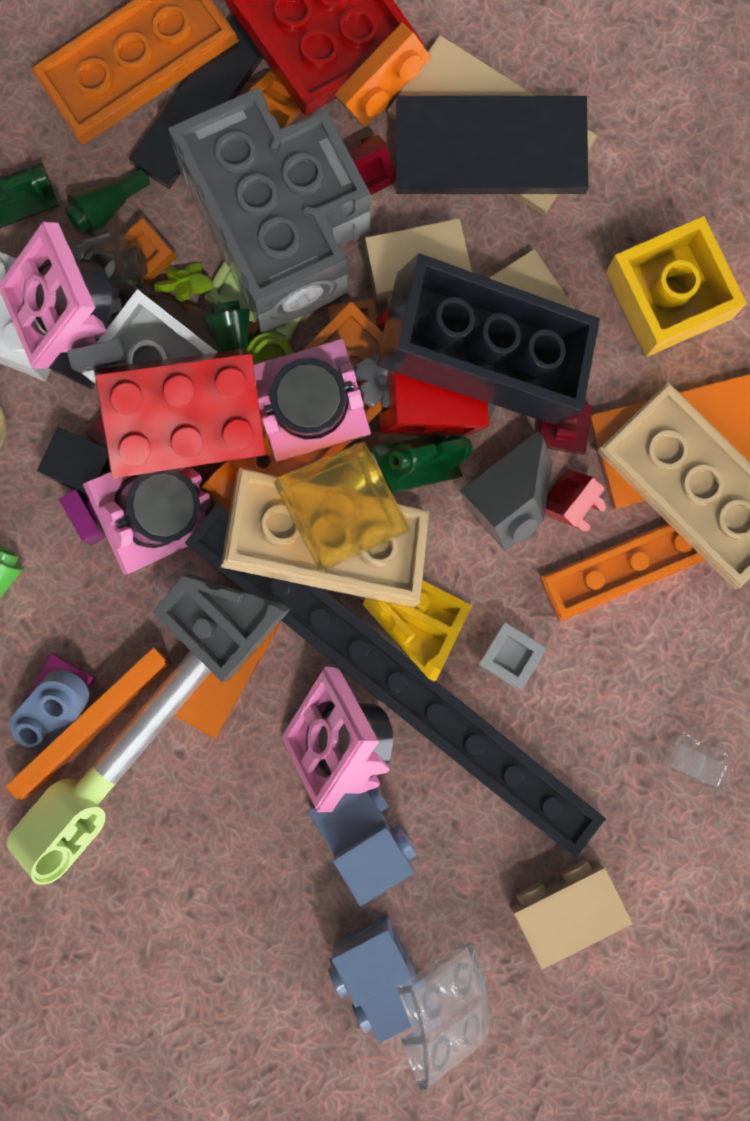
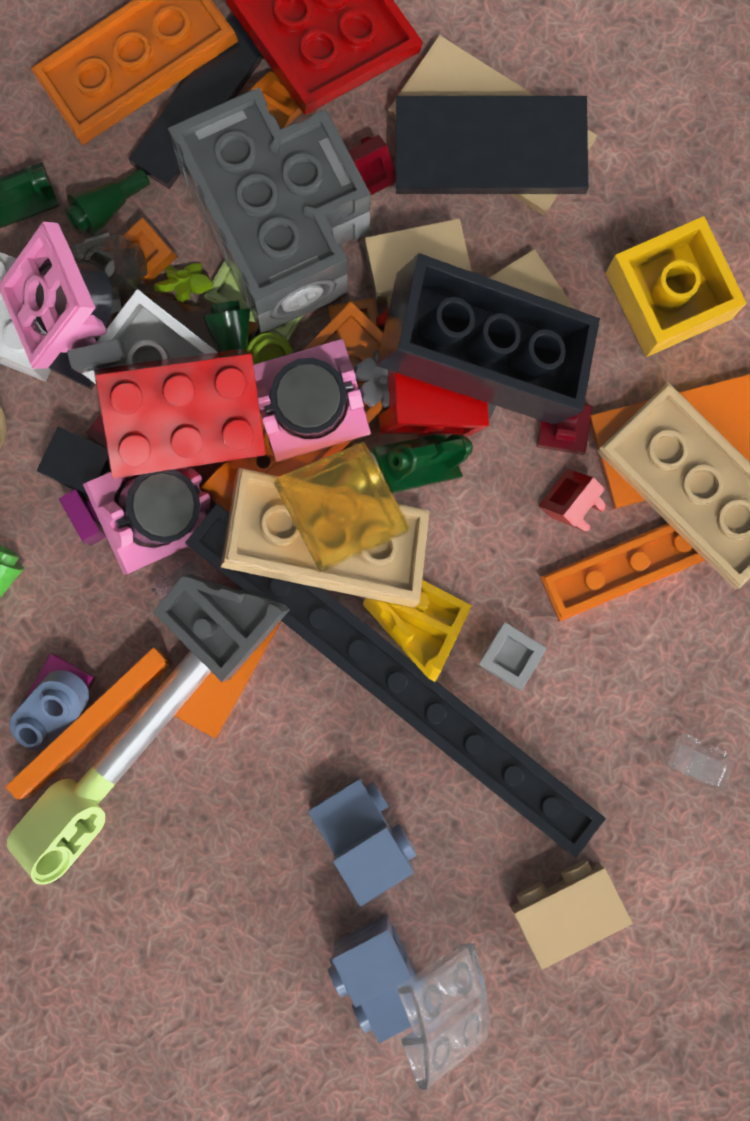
(341, 735): bright pink piece -> none
(383, 75): orange plate -> none
(512, 493): dark grey slope -> none

